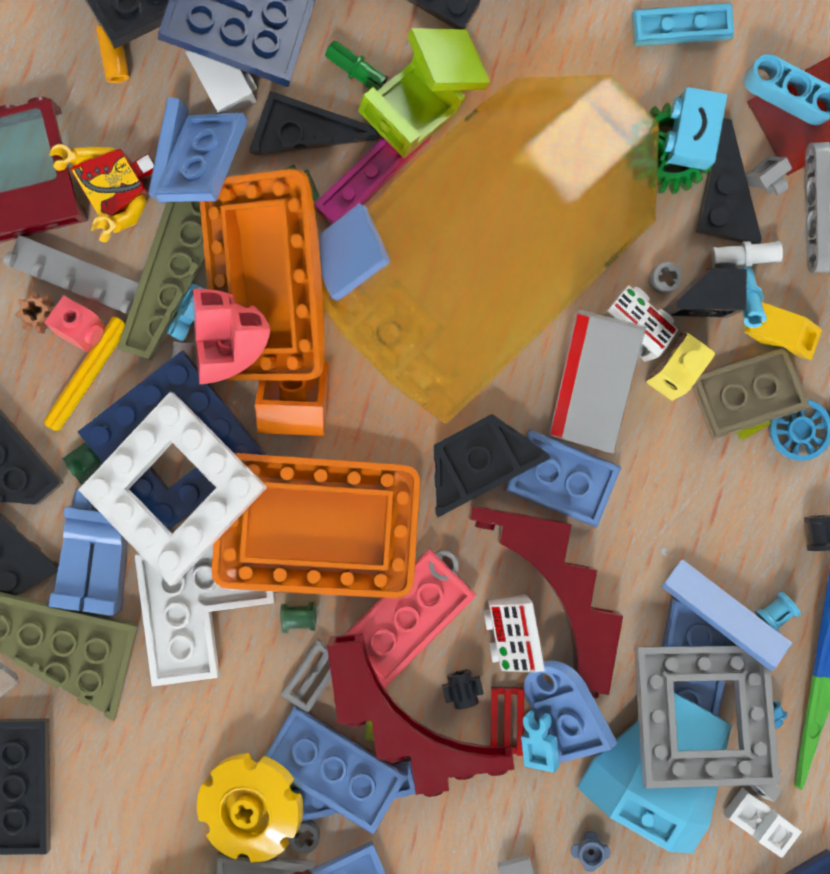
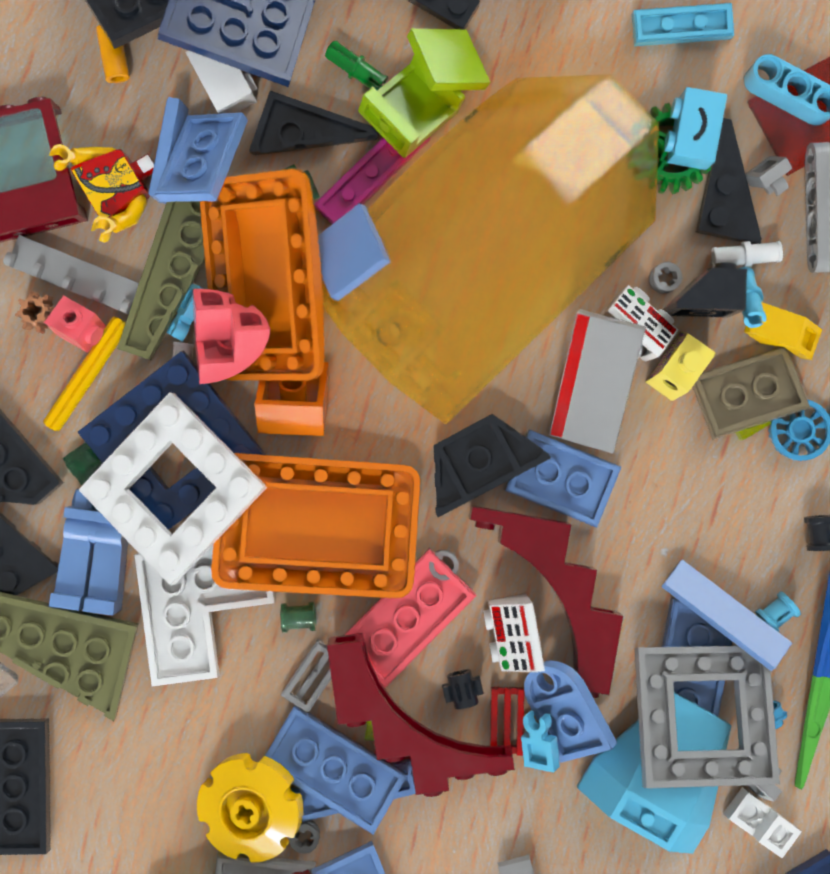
(597, 858): sand blue plate -> none

